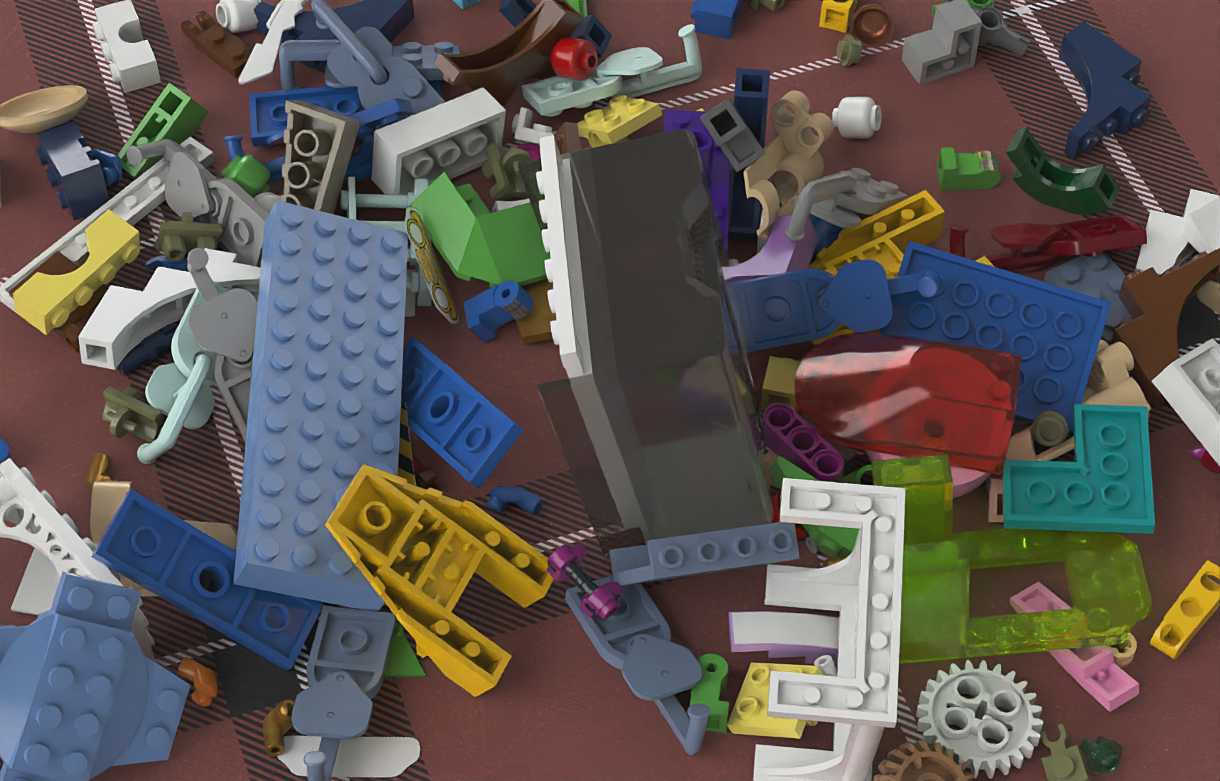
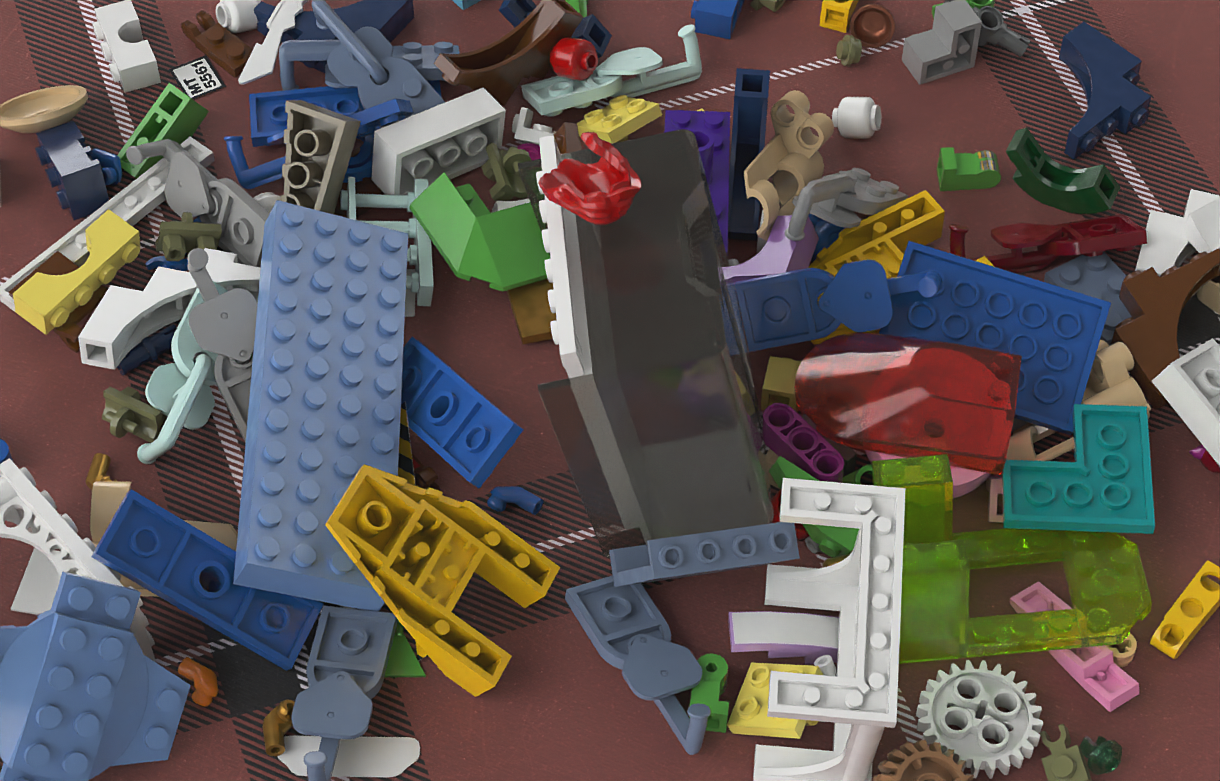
(197, 77): none -> sticker
(248, 174): bright green head -> none
(430, 265): sticker -> none
(495, 308): blue leg -> none
(596, 190): none -> red hair
(598, 600): magenta piece -> none
(732, 134): dark grey brick -> none
(1050, 428): olive plate -> none

